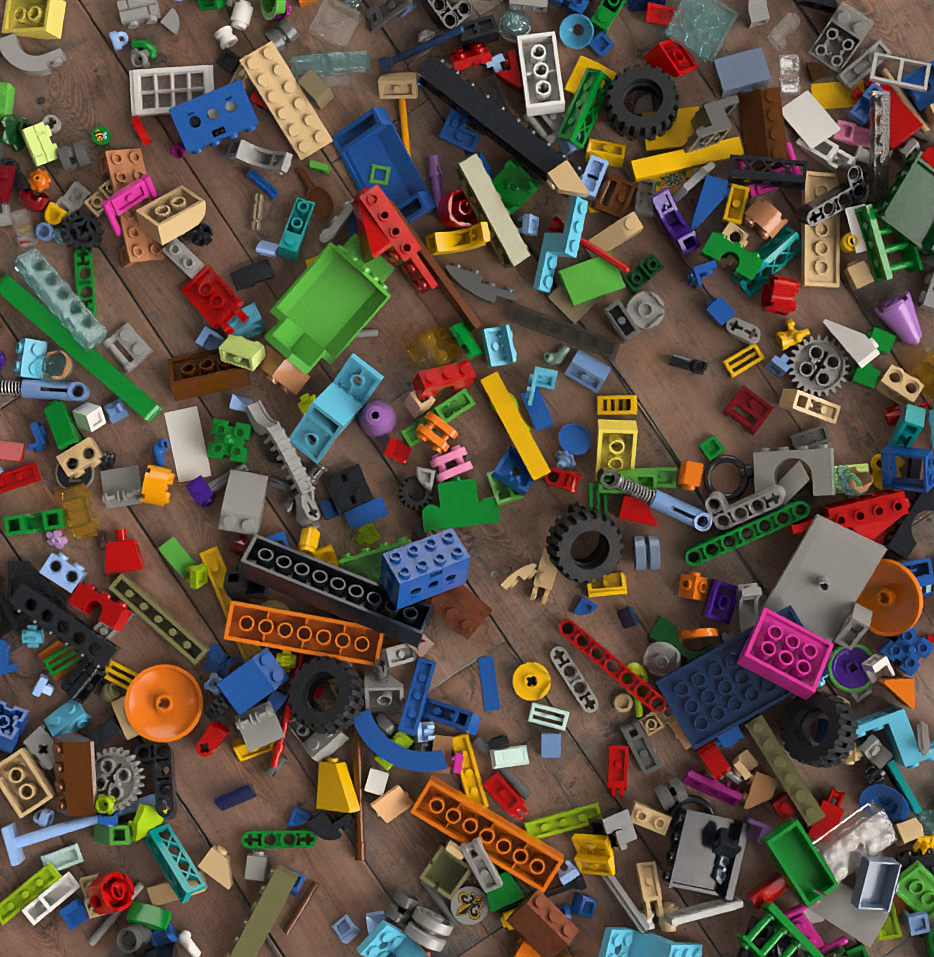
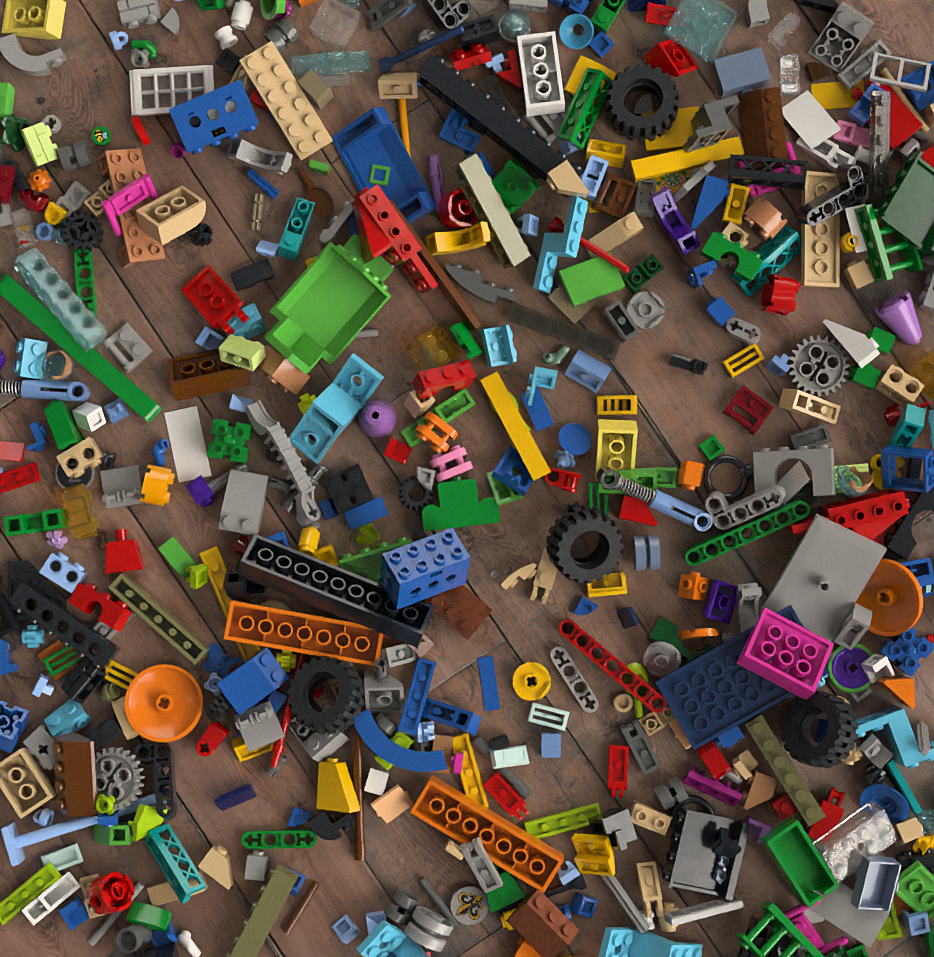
(183, 257): light grey brick -> none
(446, 871): olive piece -> none
(768, 890): red brick -> none
(790, 337): yellow piece -> none

